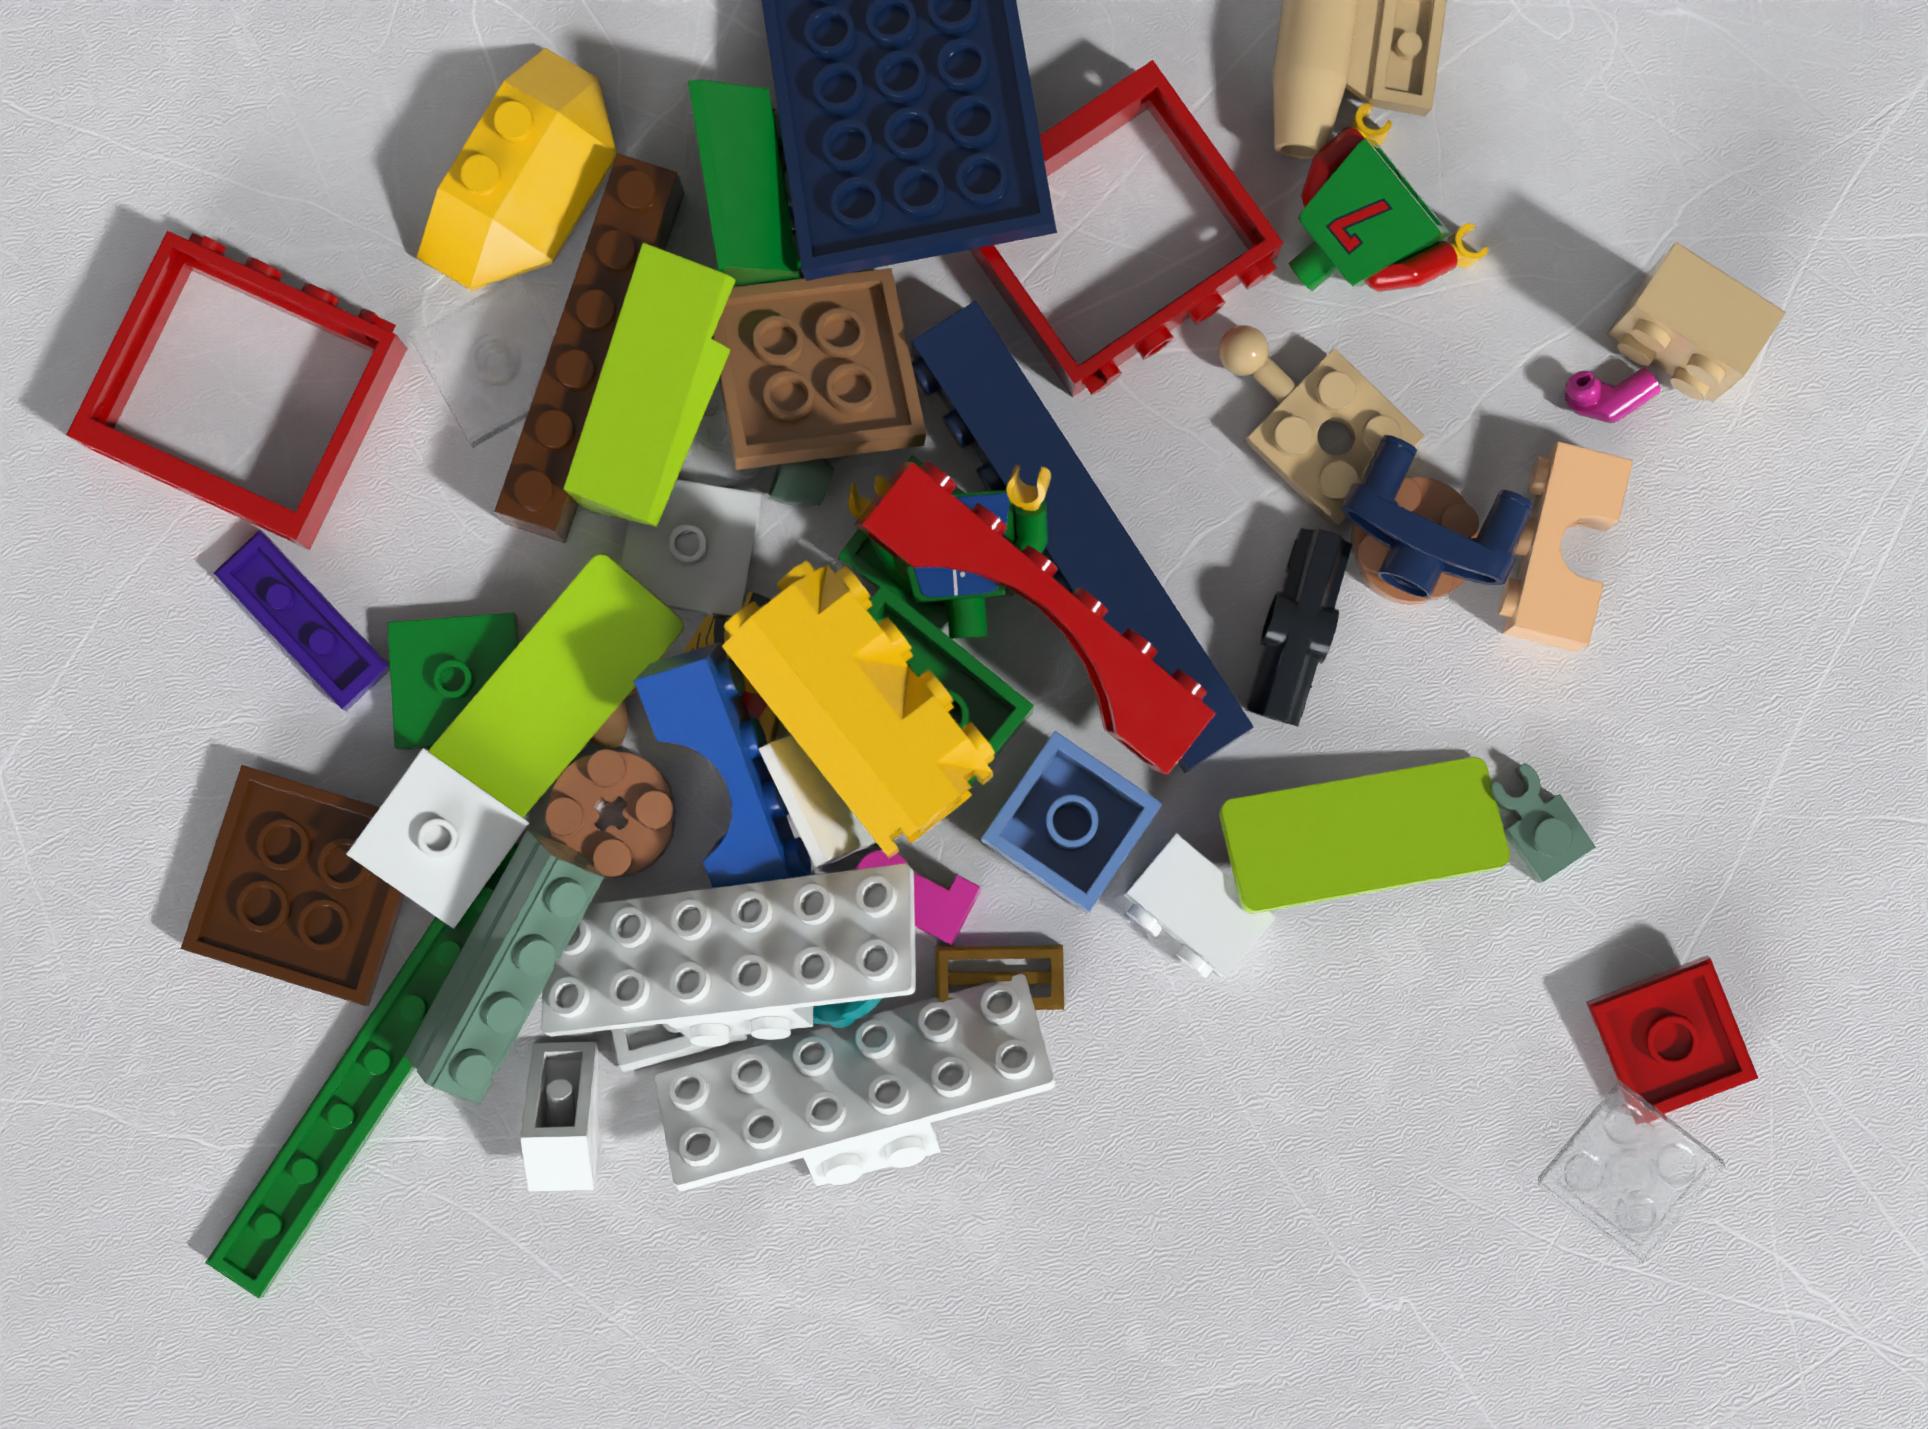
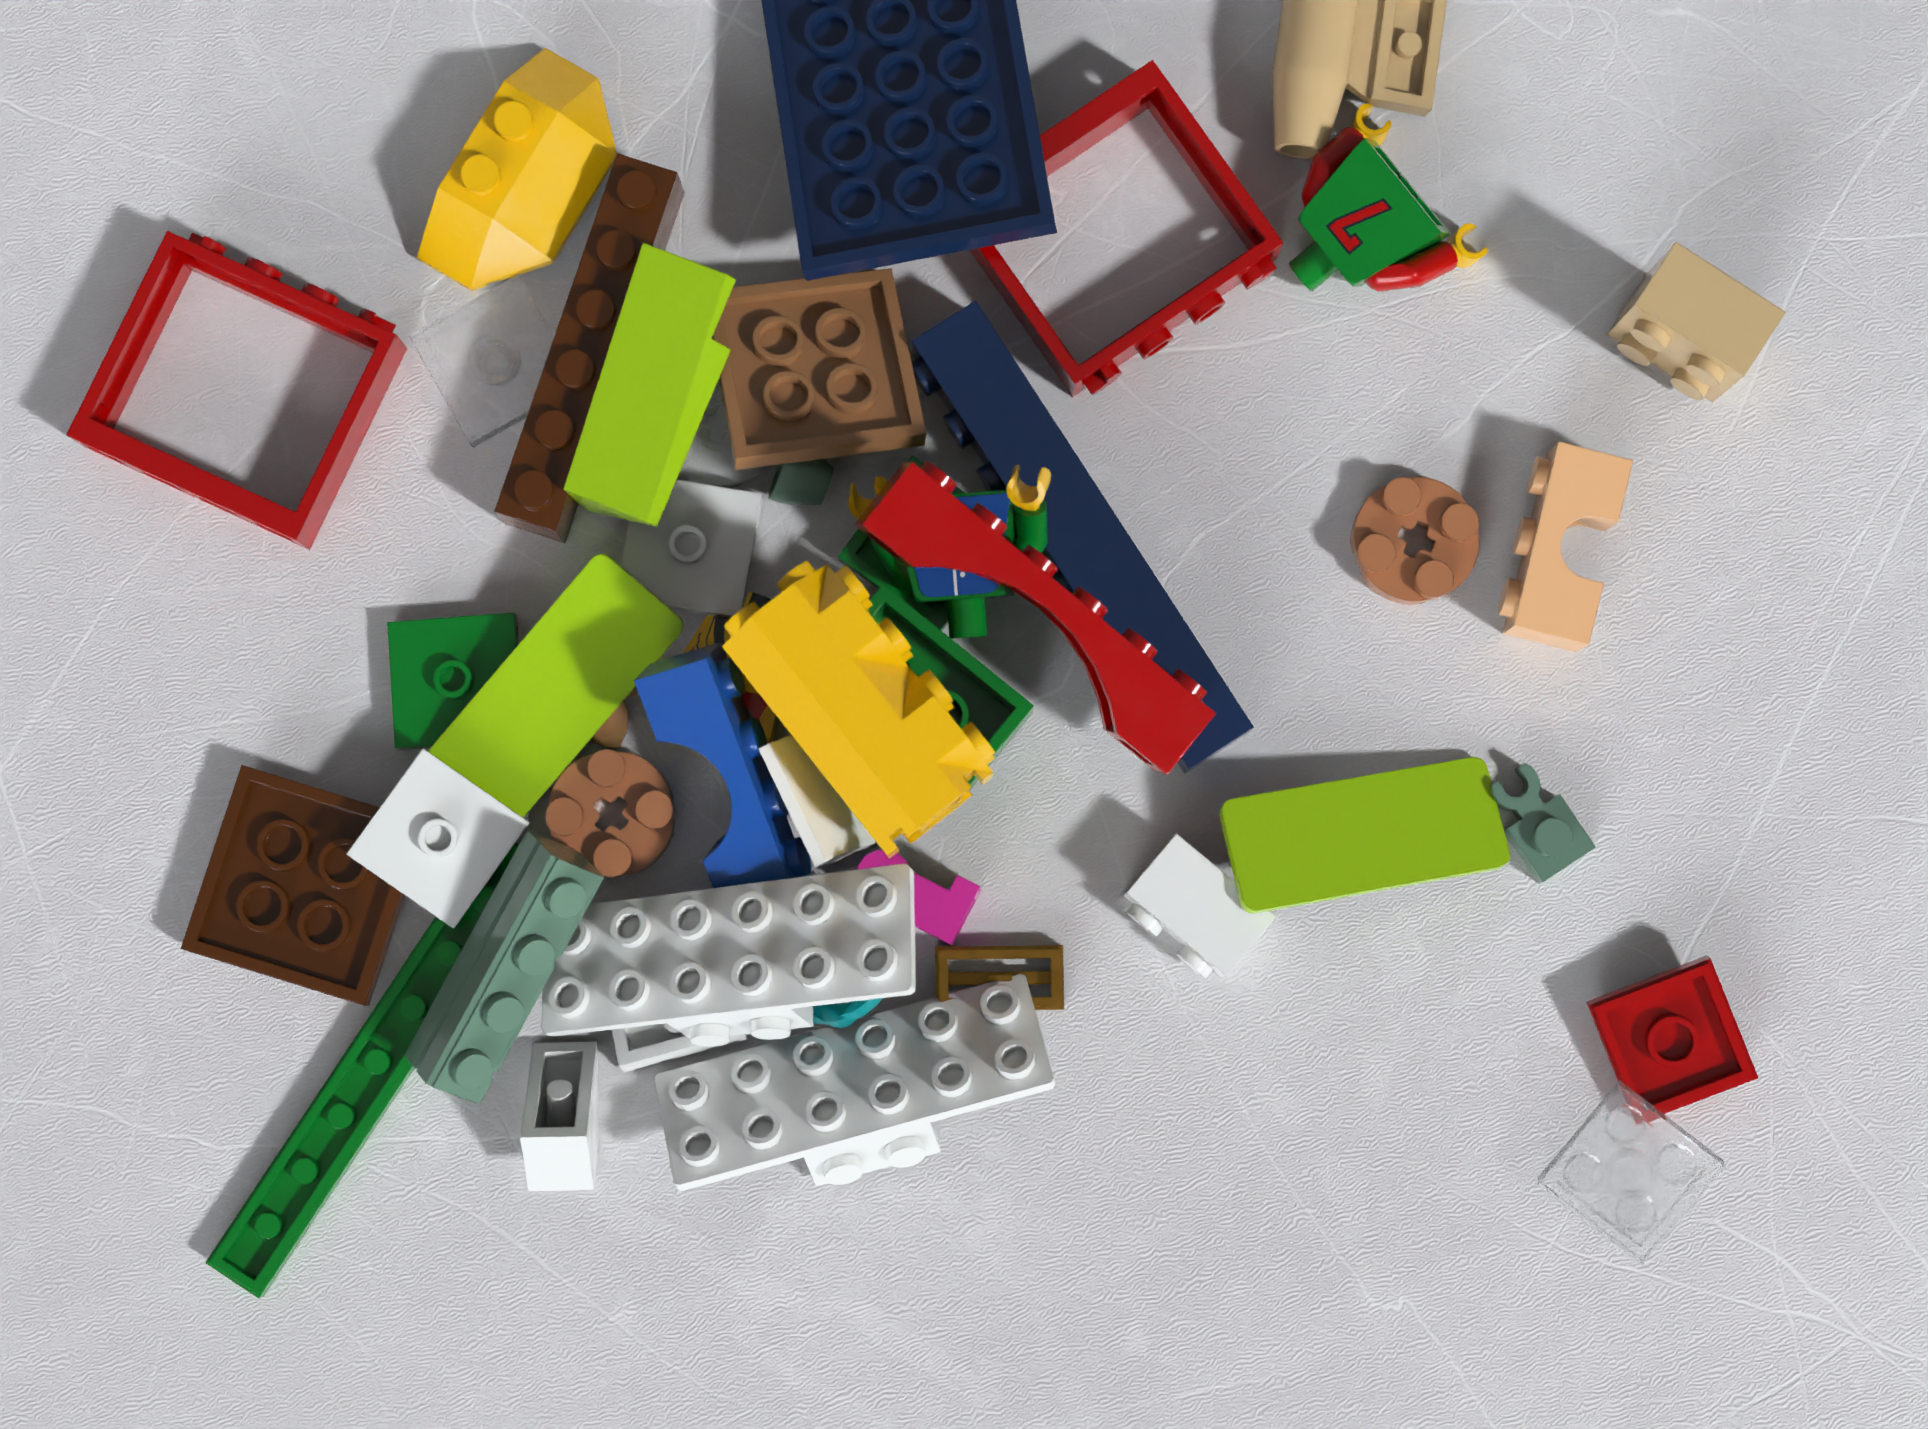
(302, 620): dark purple tile -> none
(745, 182): green slope -> none
(1071, 822): medium blue brick -> none
(1290, 433): tan plate -> none
(1299, 626): black piece -> none
(1421, 547): dark blue connector -> none
(1608, 402): dark pink arm -> none

